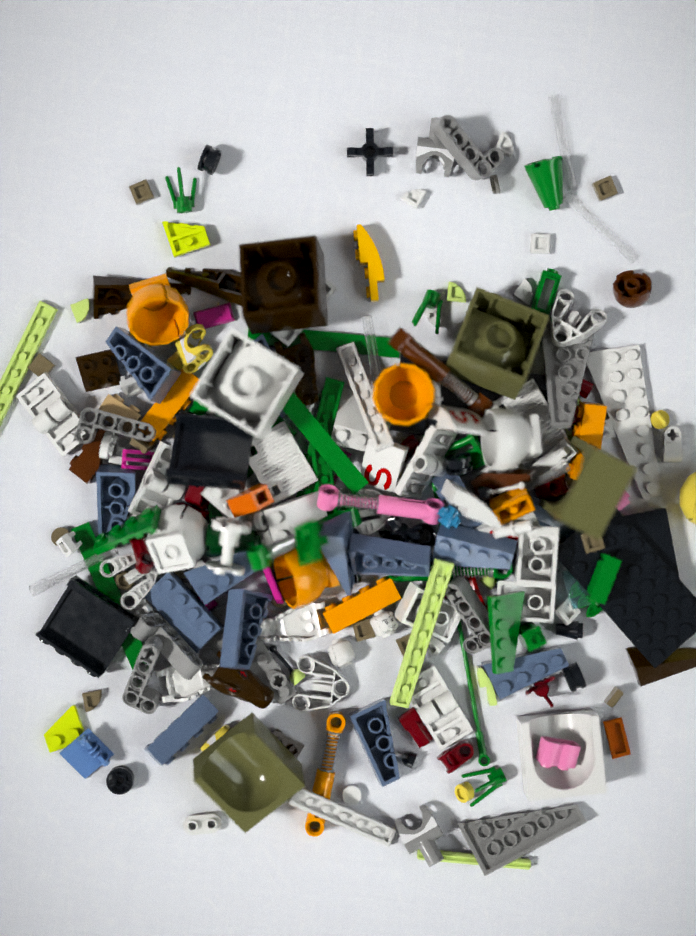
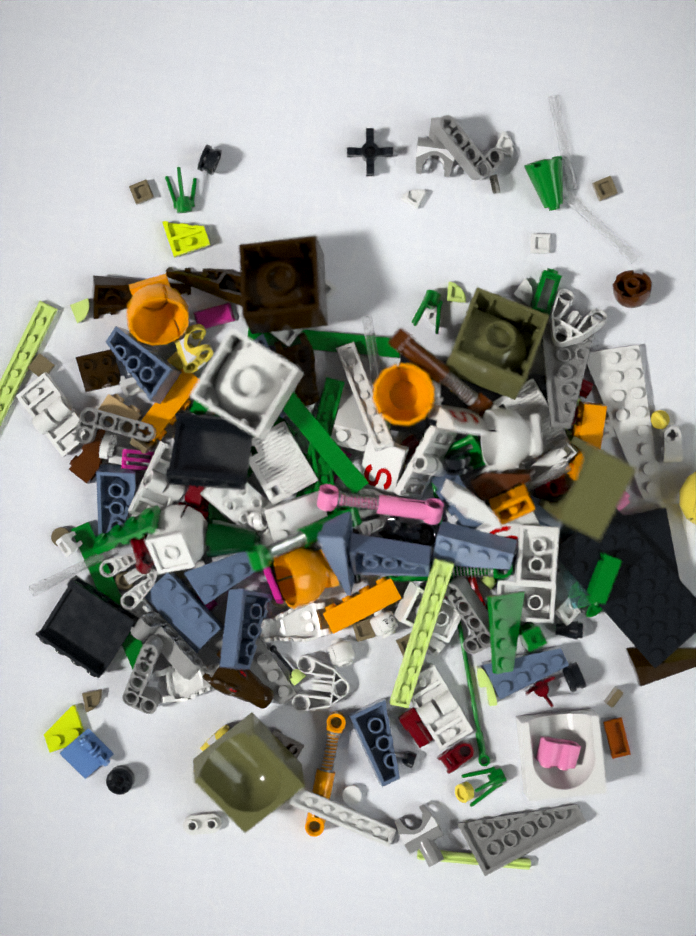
(182, 730): sand blue wedge -> none
(229, 538): white piece -> none
(250, 500): orange slope -> none
(284, 682): light grey bush -> none
(309, 543): green hinge -> none
(368, 255): yellow slope -> none
(449, 517): dark azure gear -> none
(486, 492): hinge -> none
(513, 529): white pin -> none
(592, 544): dark tan tile -> none

